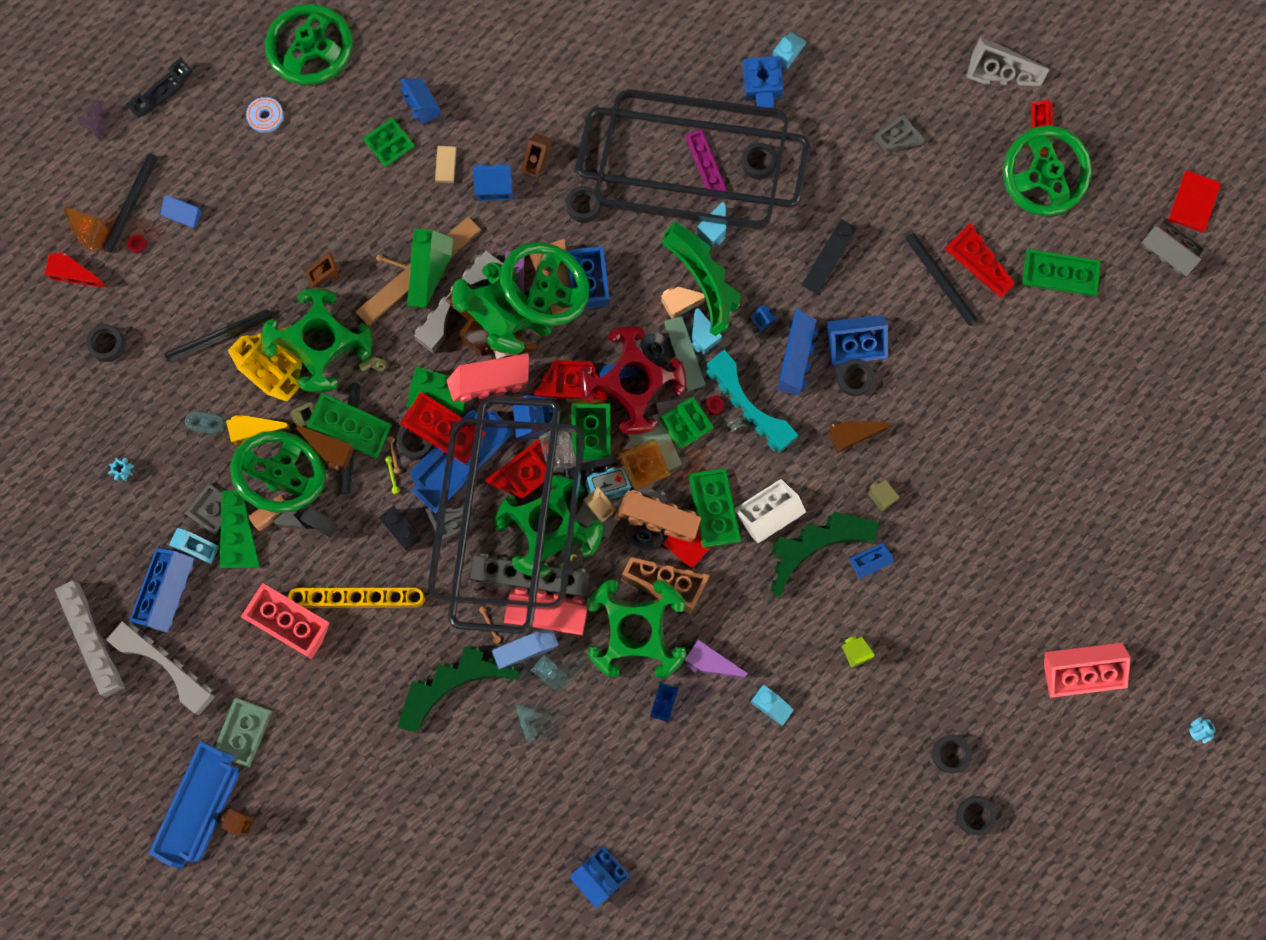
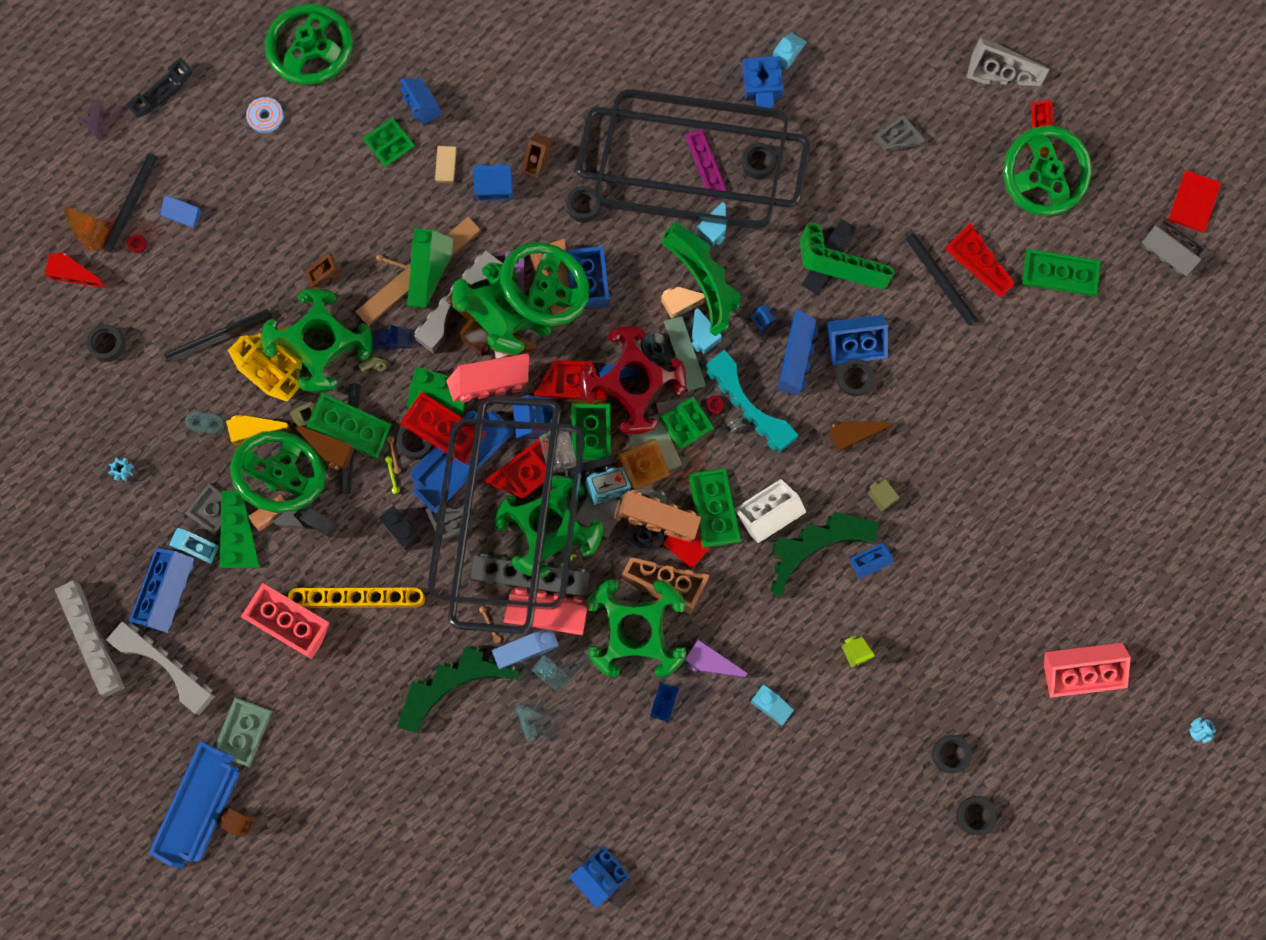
(393, 338): none -> clear blue slope
(599, 504): tan tile -> none
(839, 264): none -> green beam

